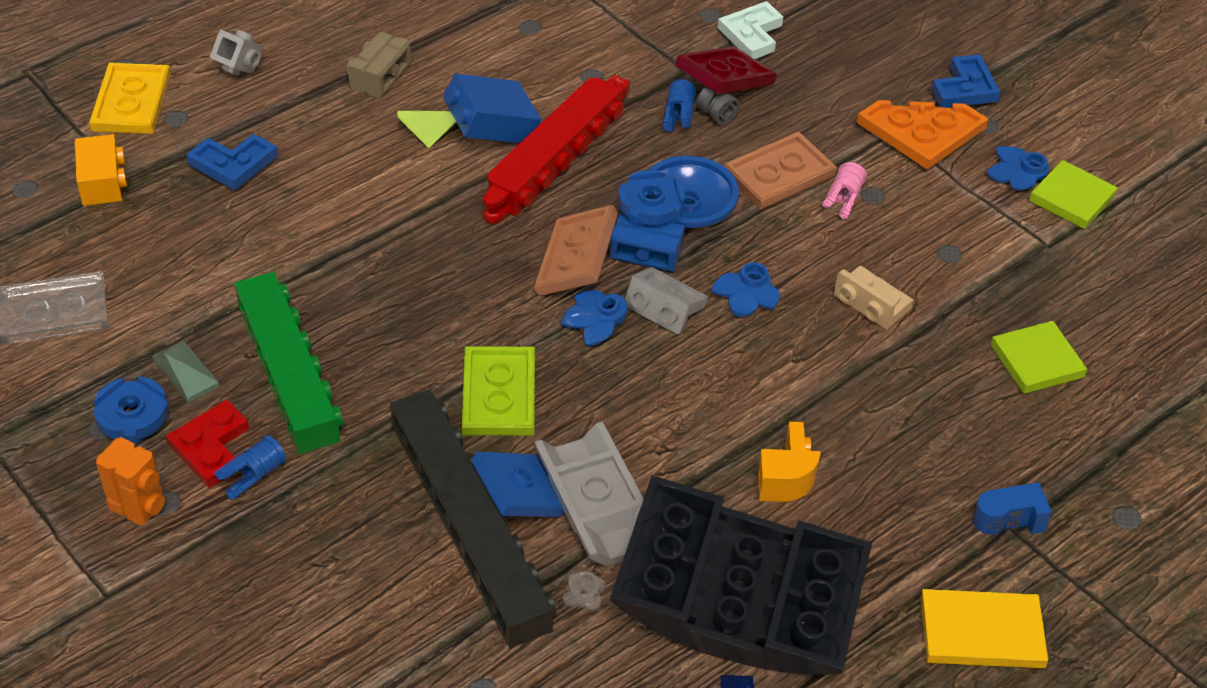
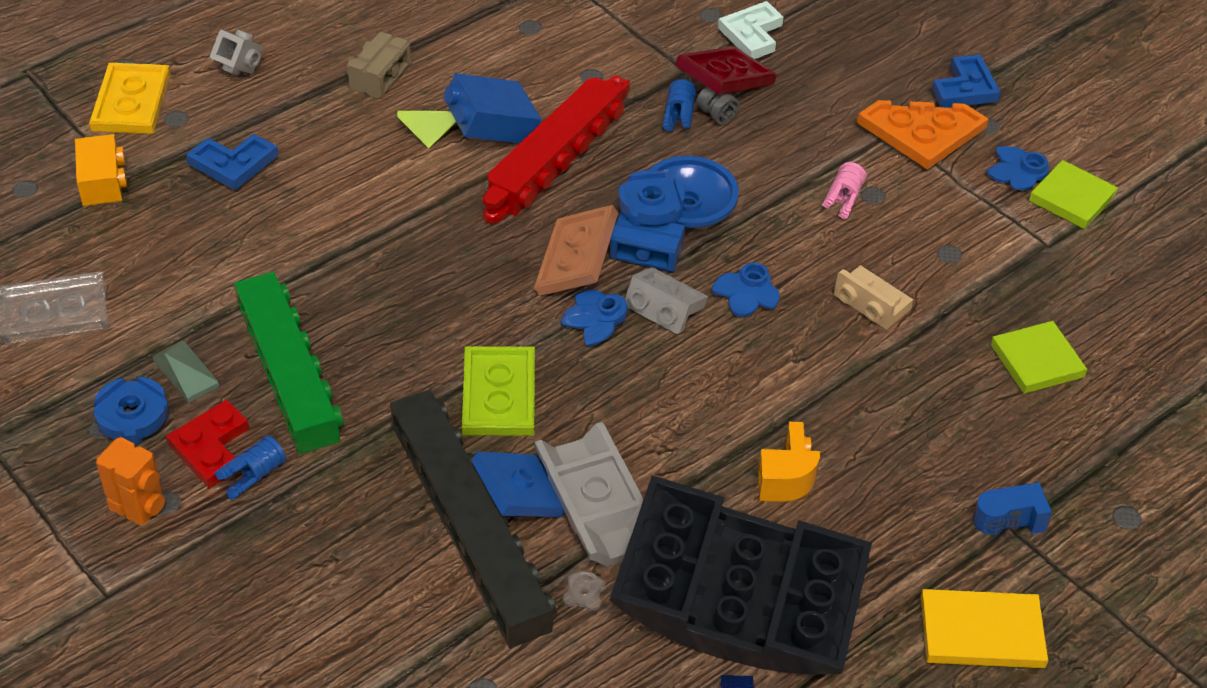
(780, 170): nougat tile -> none

